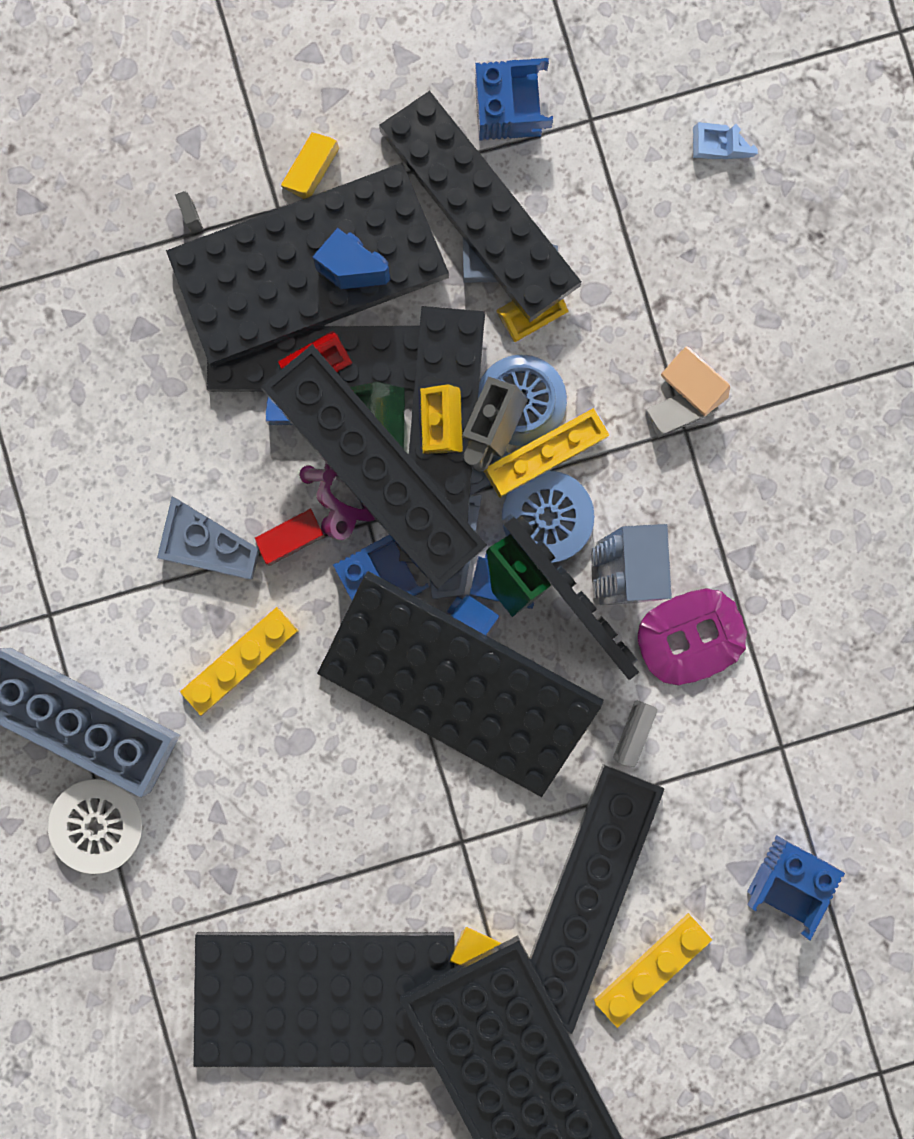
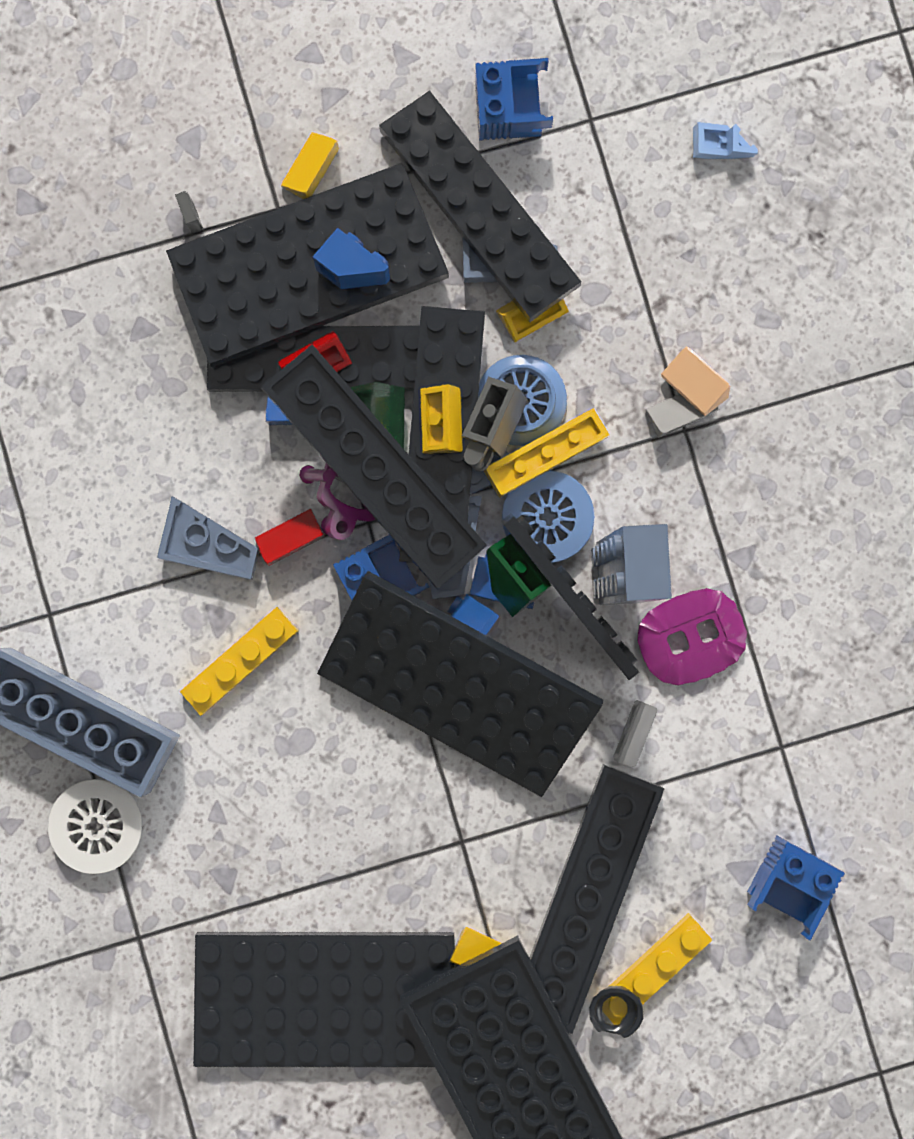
(629, 1023): none -> black piece

